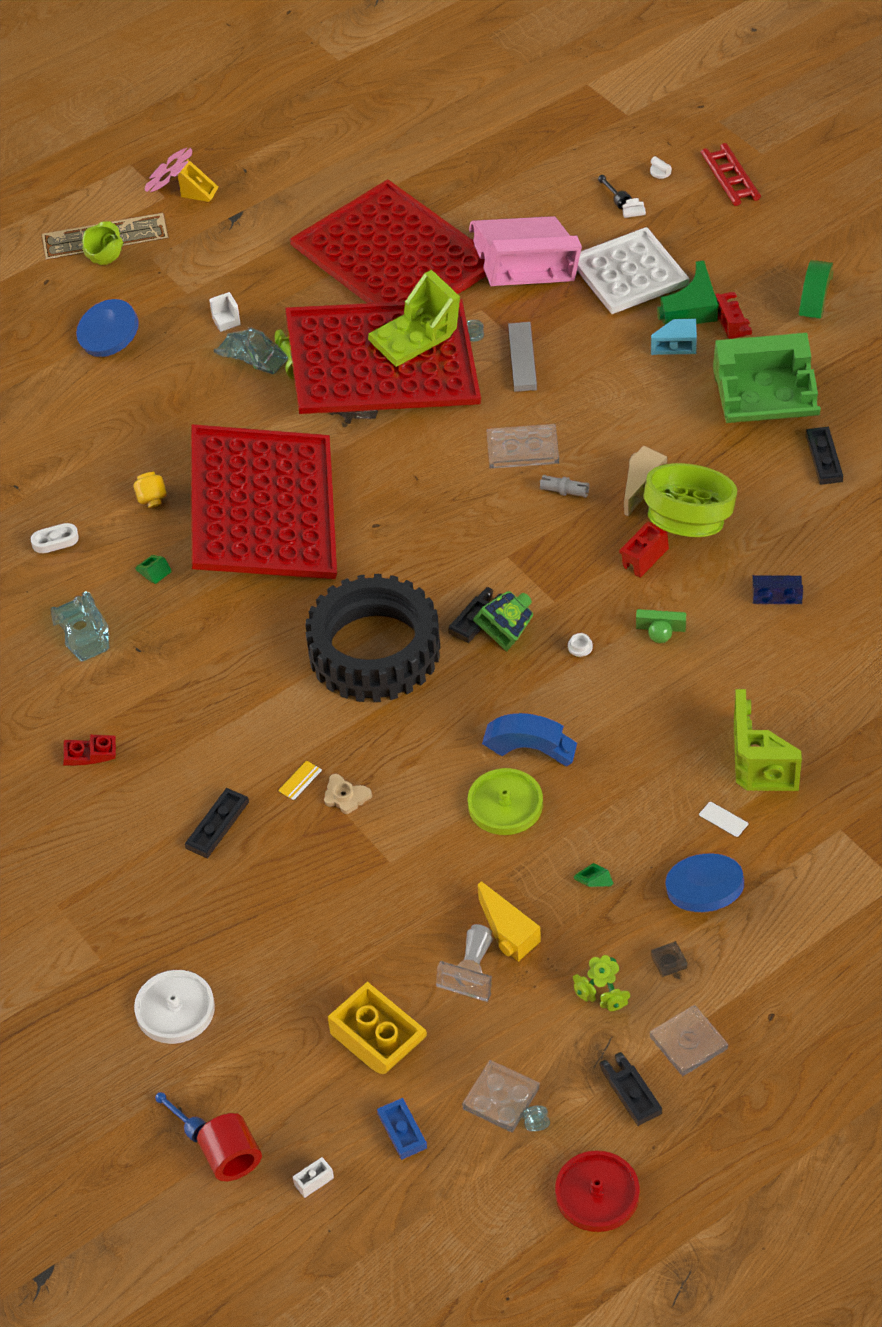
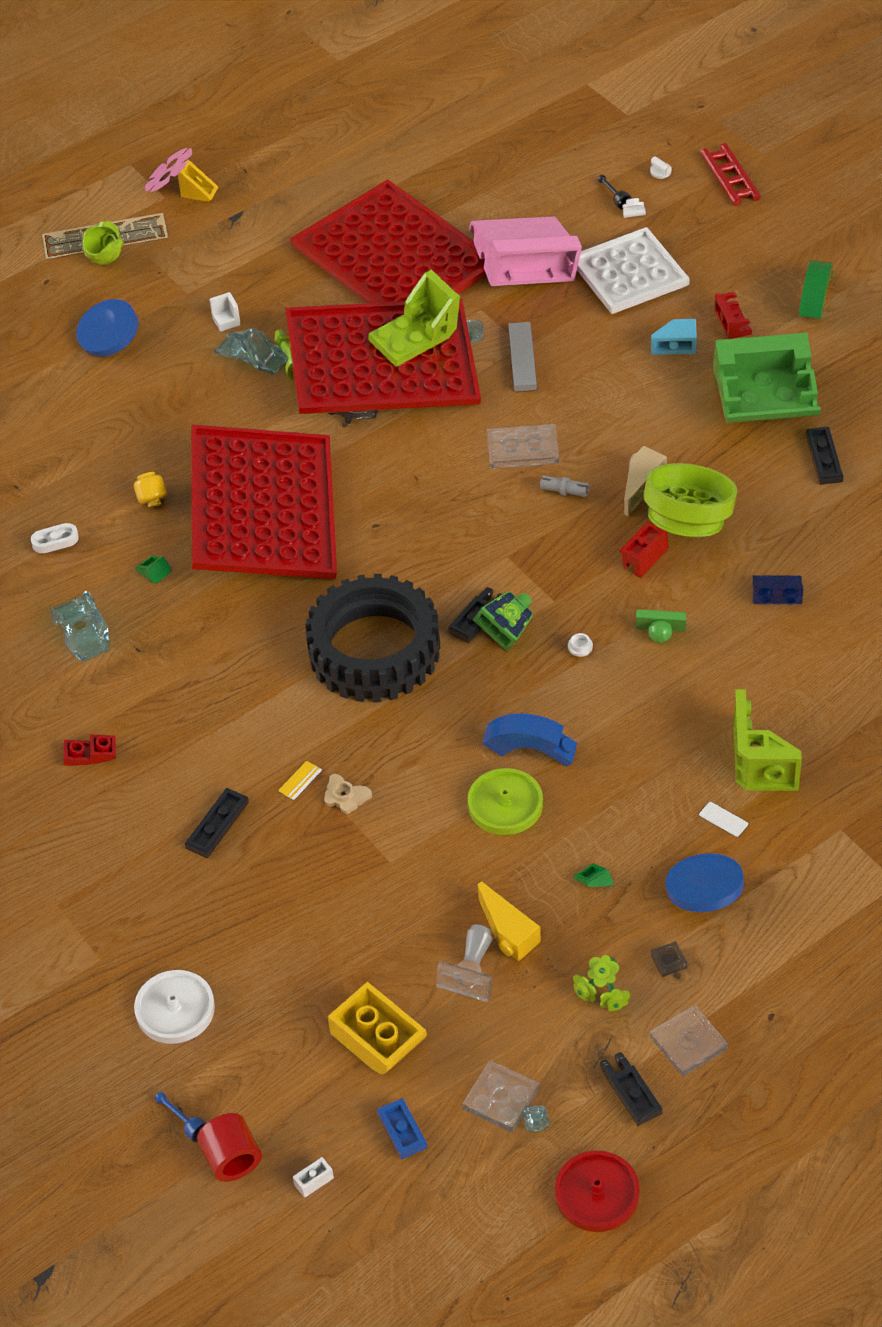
(692, 302): green arch -> none

